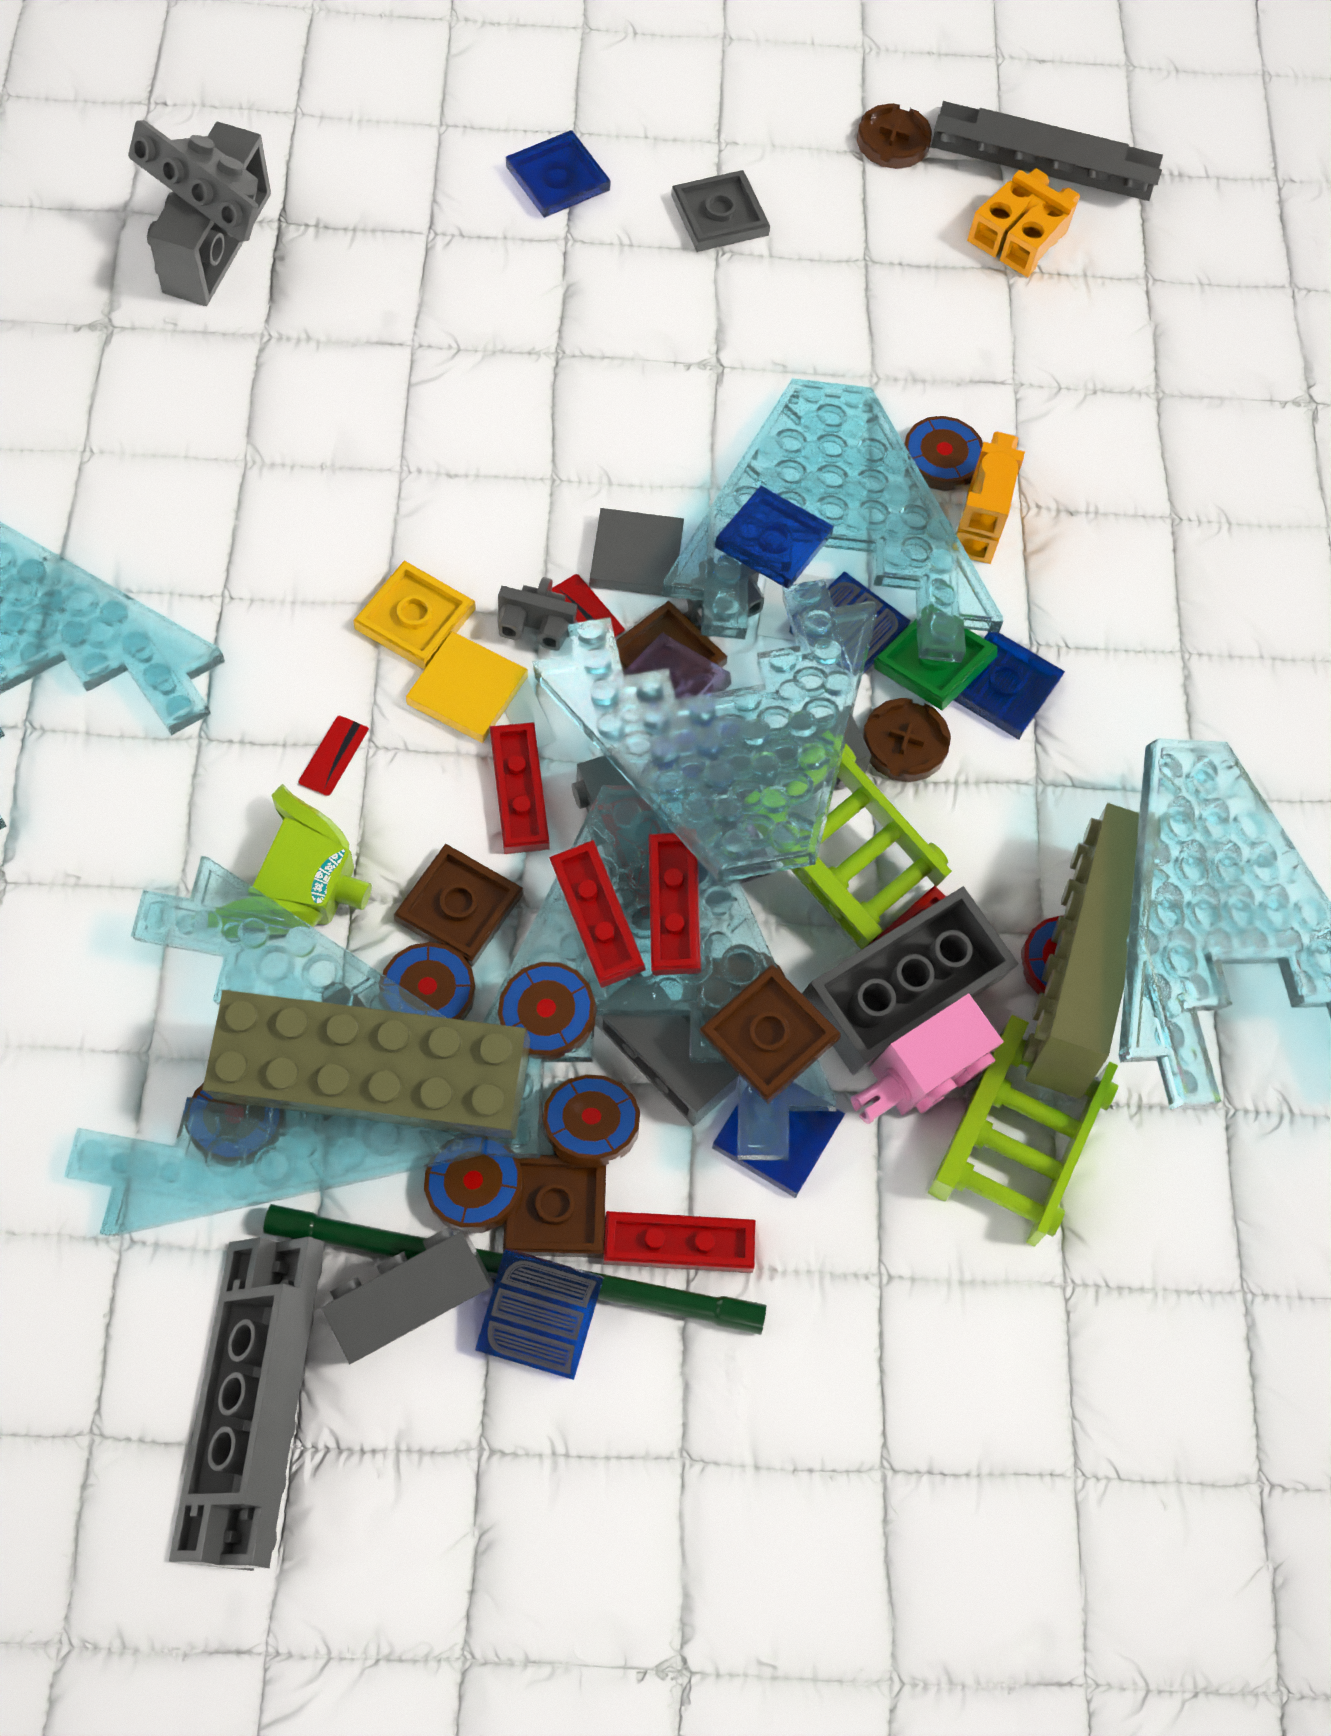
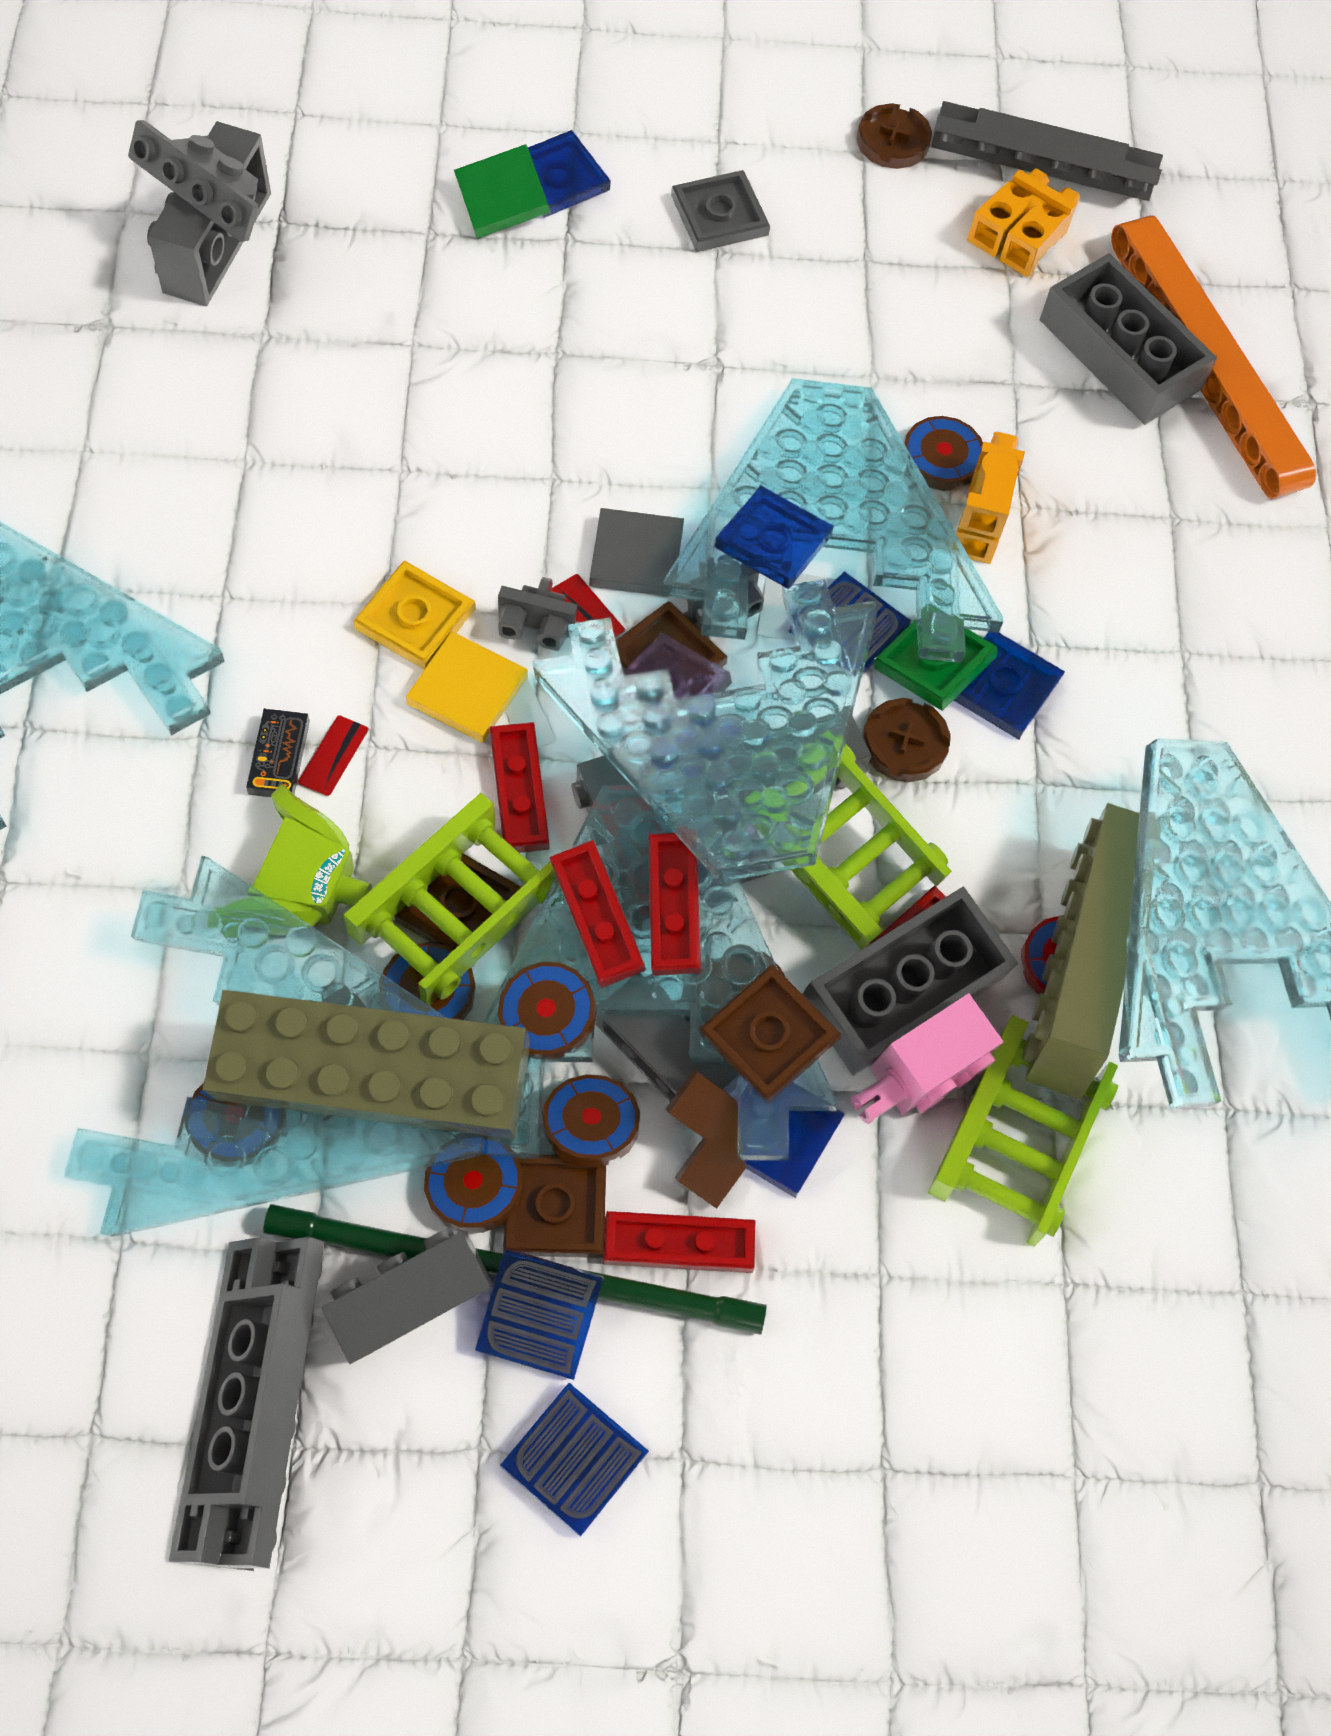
(277, 751): none -> black tile
(409, 884): none -> lime fence
(502, 191): none -> green tile
(574, 1459): none -> tile
(714, 1116): none -> reddish brown tile
(1127, 338): none -> dark grey brick
(1233, 385): none -> orange beam

